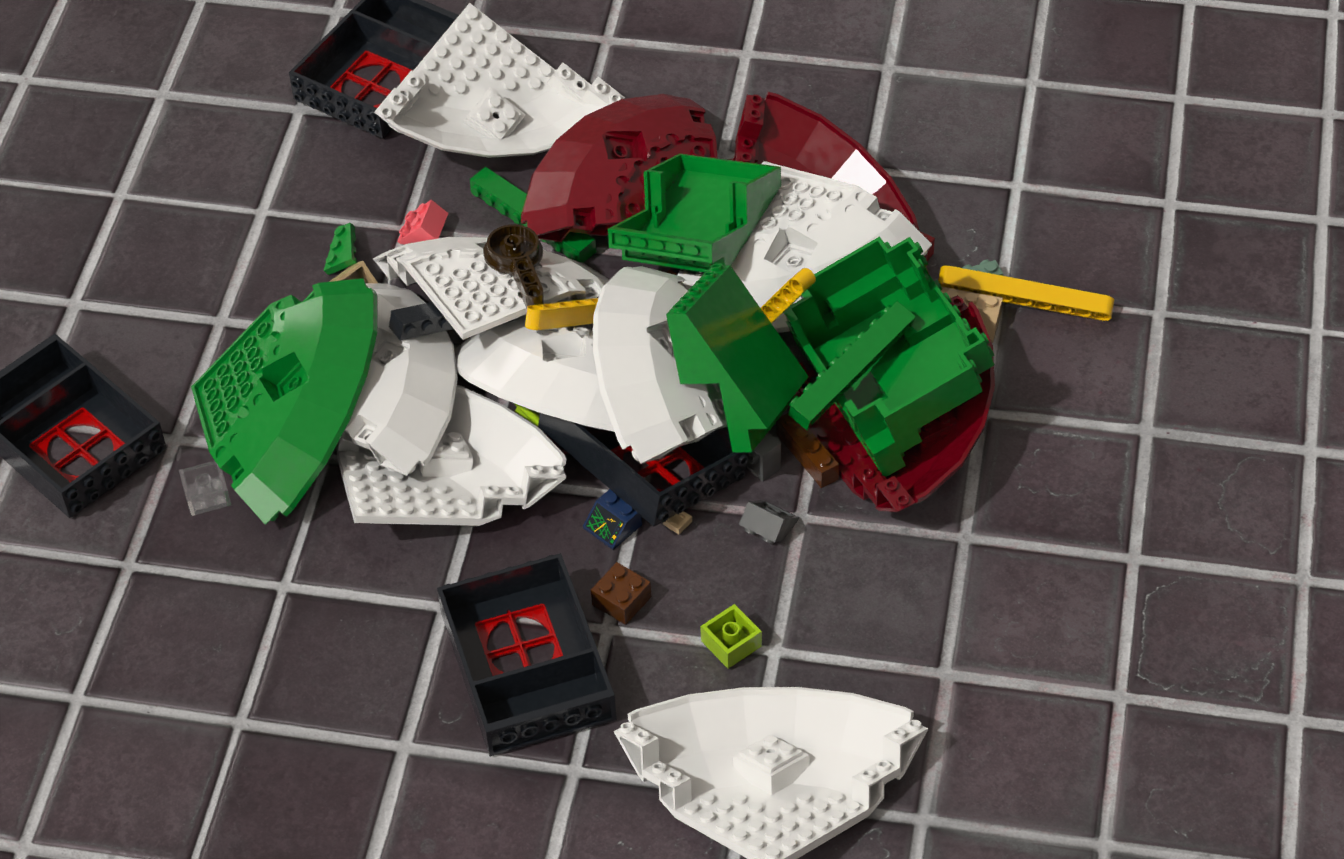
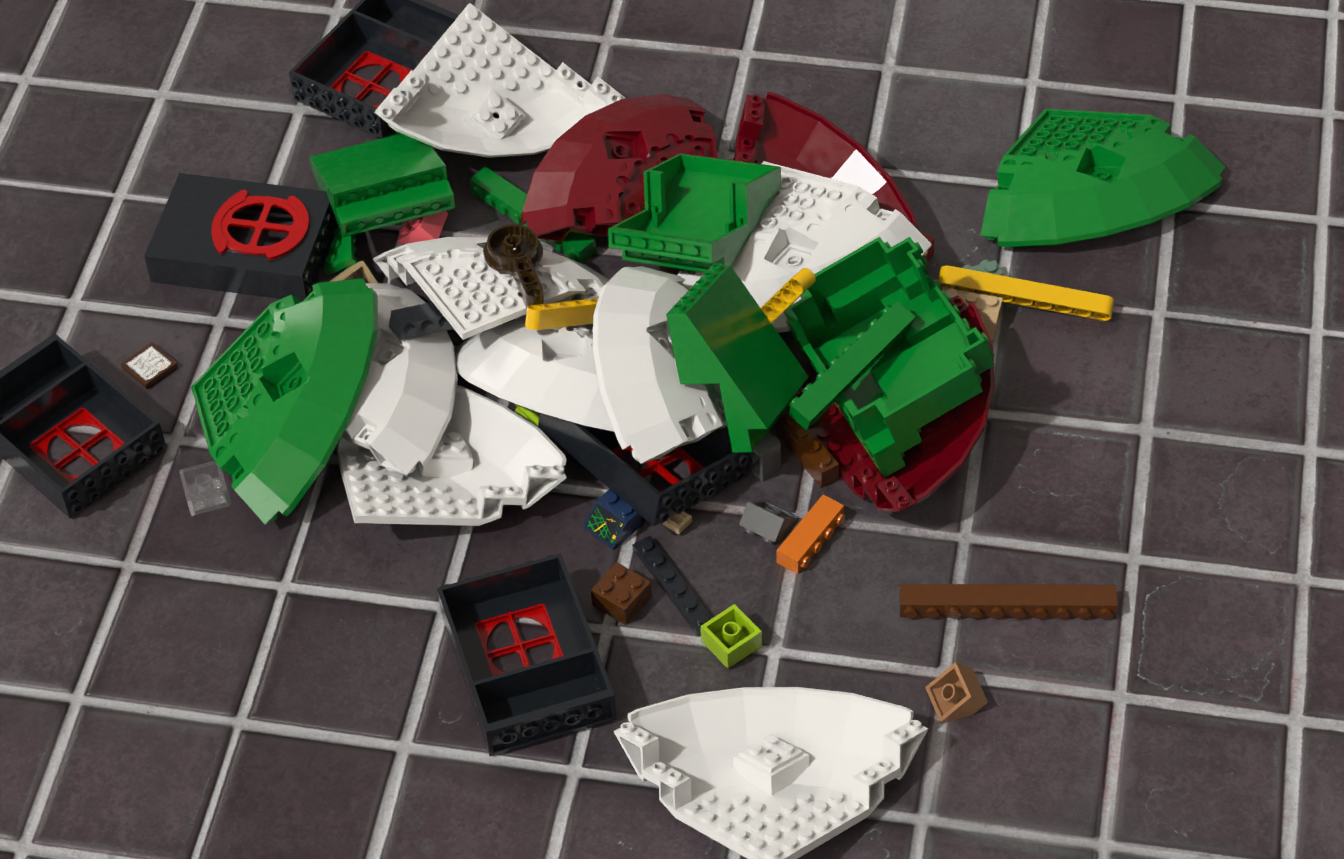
(149, 365): none -> tile
(197, 251): none -> black panel
(382, 183): none -> green panel
(672, 583): none -> black plate
(810, 534): none -> orange brick
(956, 693): none -> medium nougat slope
(1007, 601): none -> reddish brown brick
(1094, 177): none -> green panel

